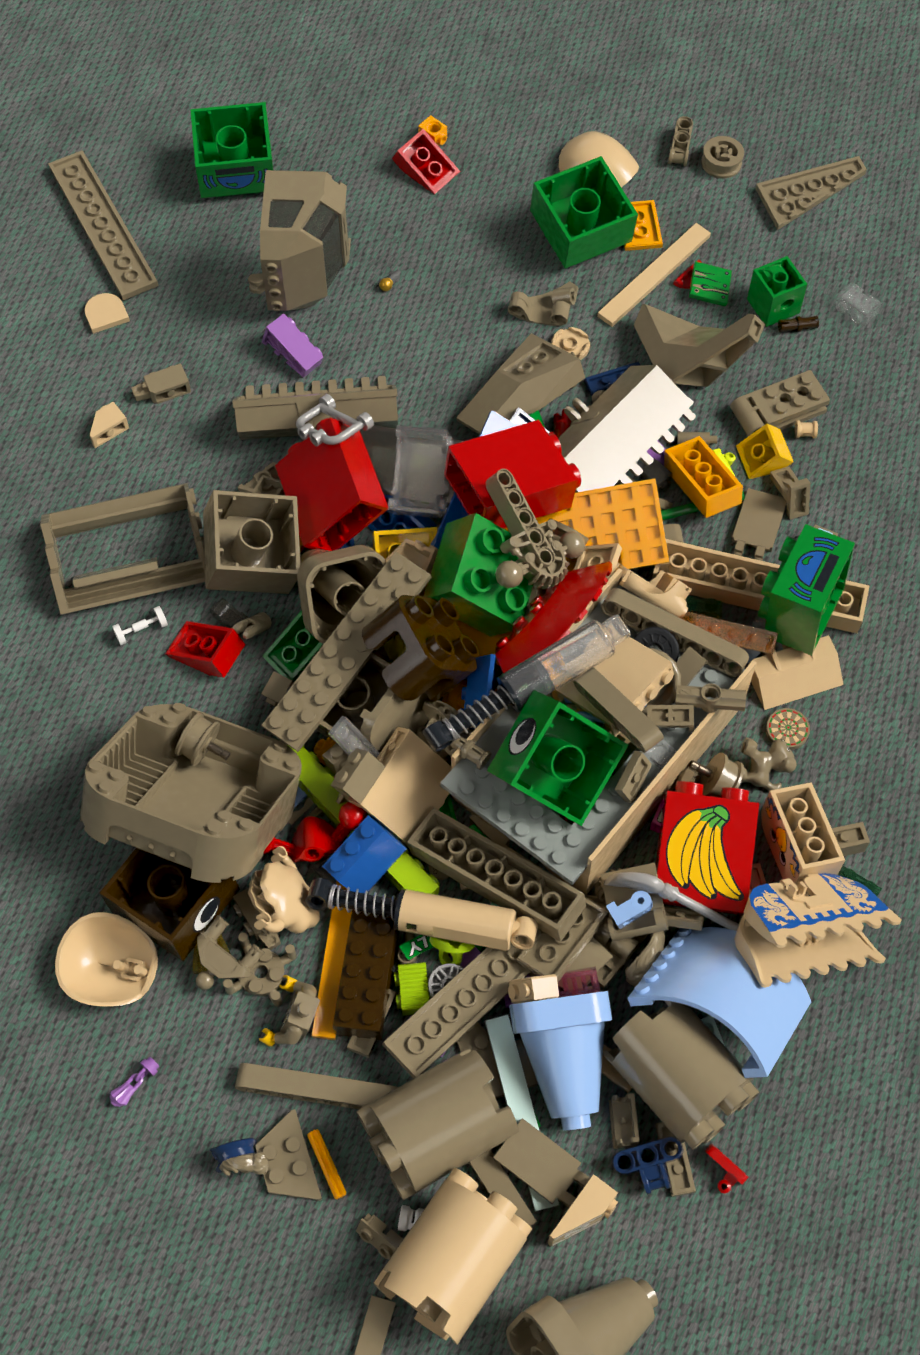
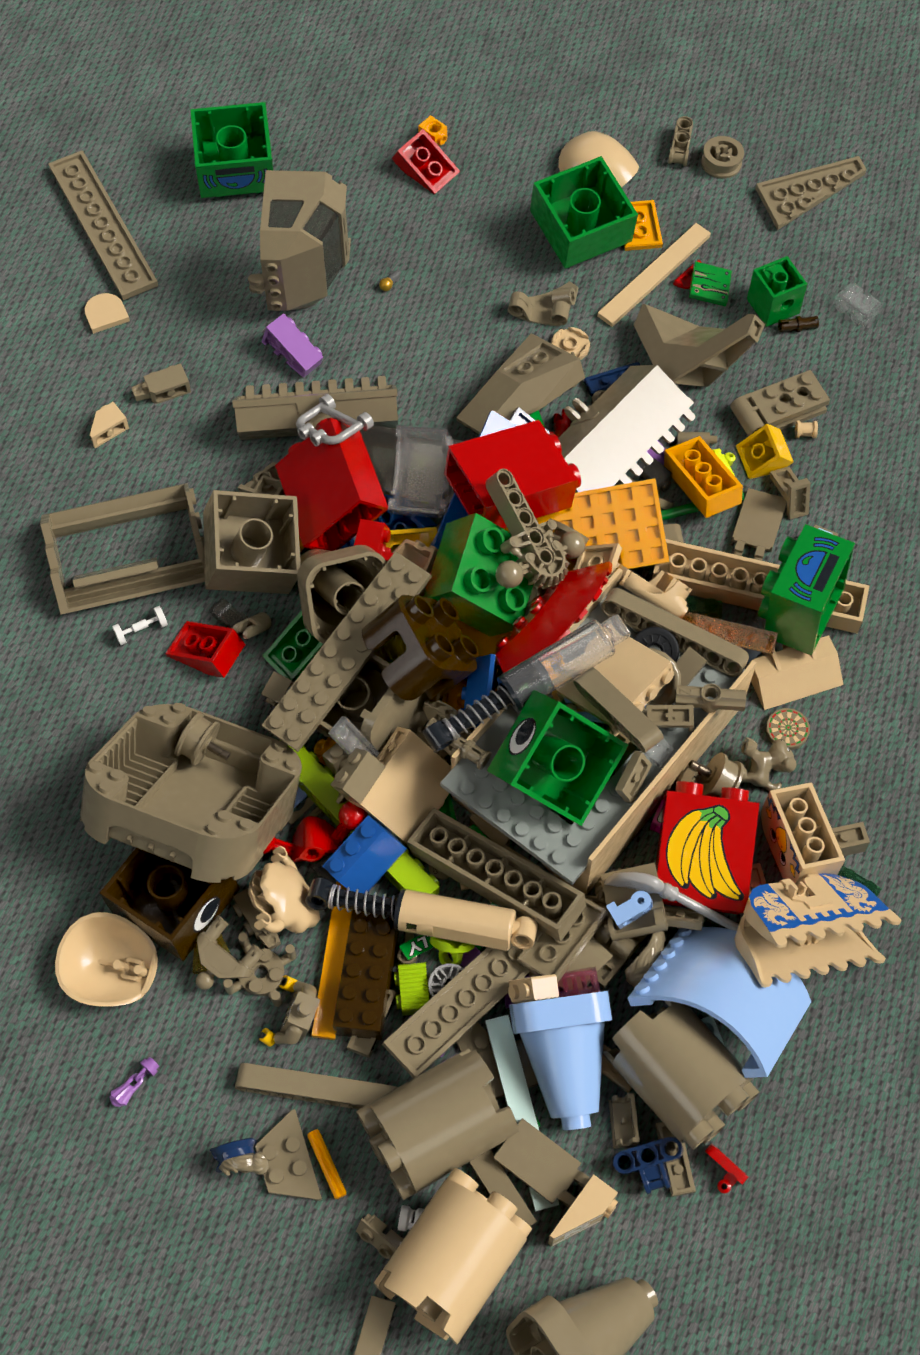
(375, 536): none -> red hinge

